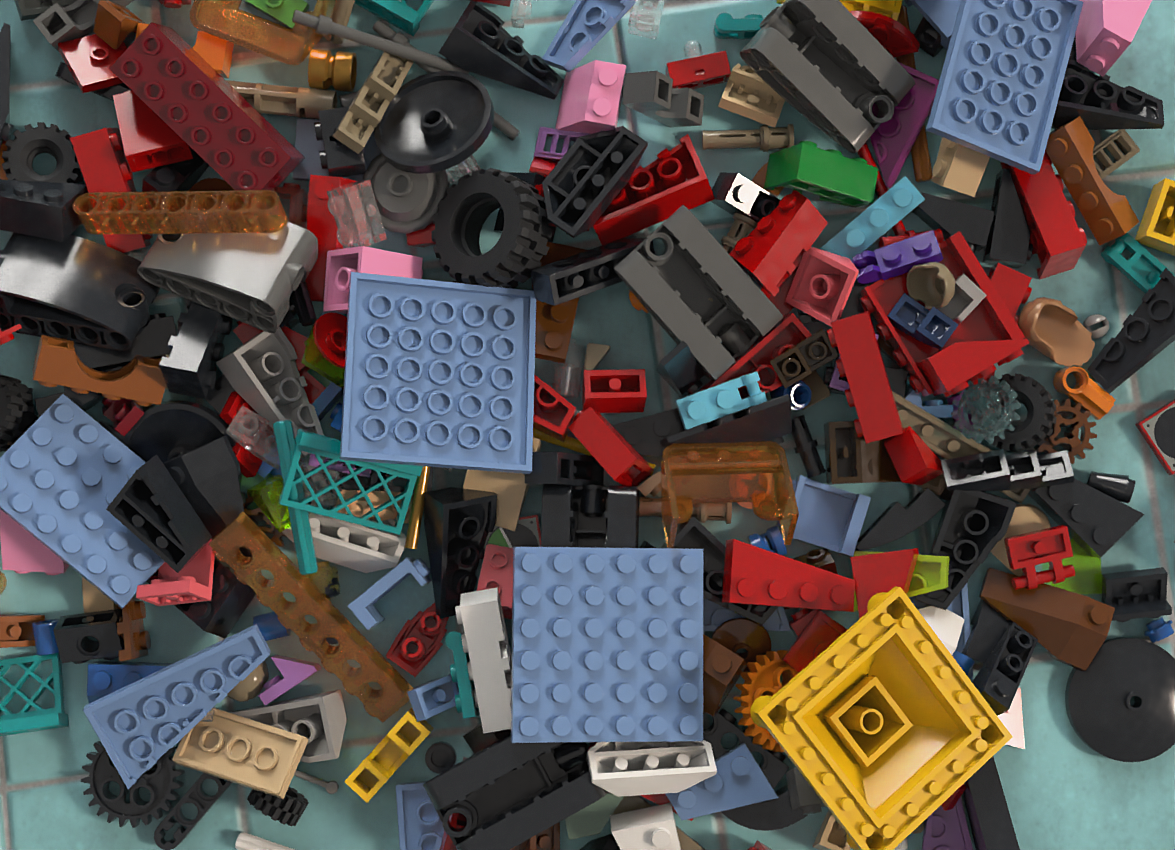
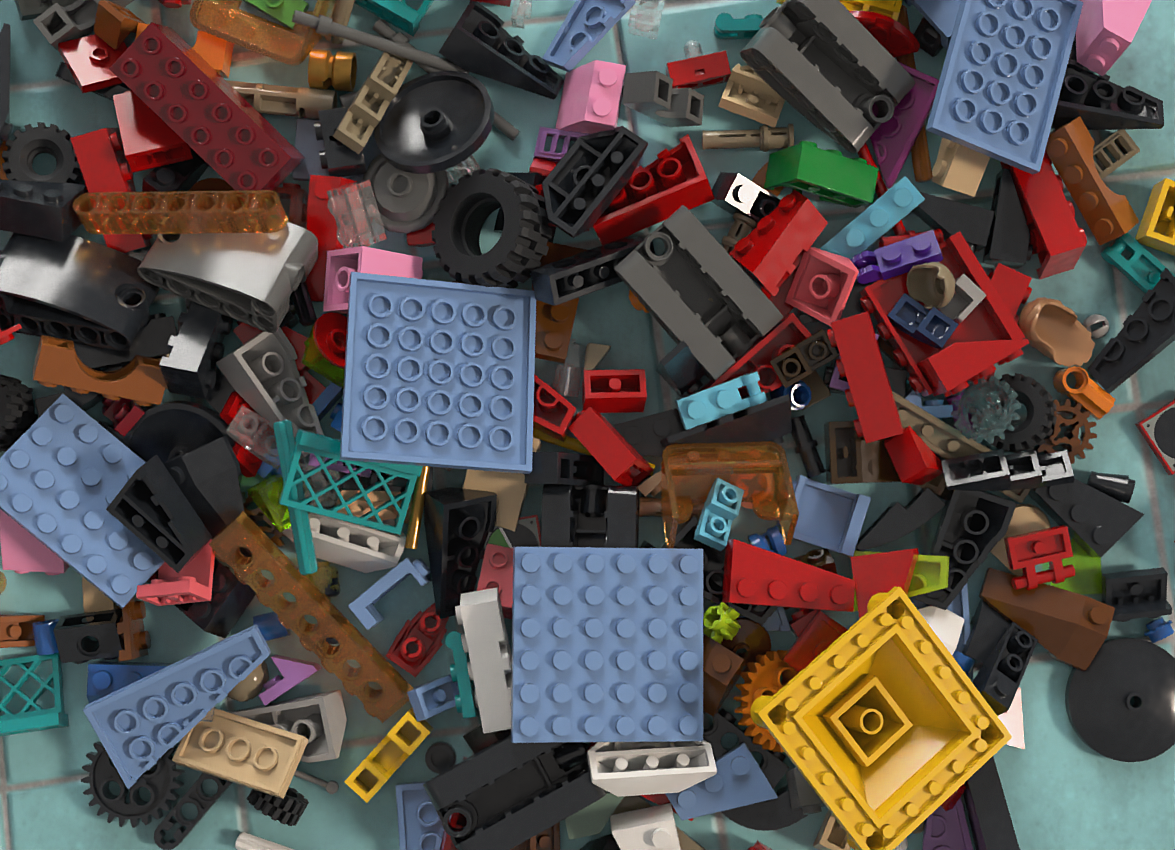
(718, 513): none -> medium azure slope
(721, 622): none -> lime gear

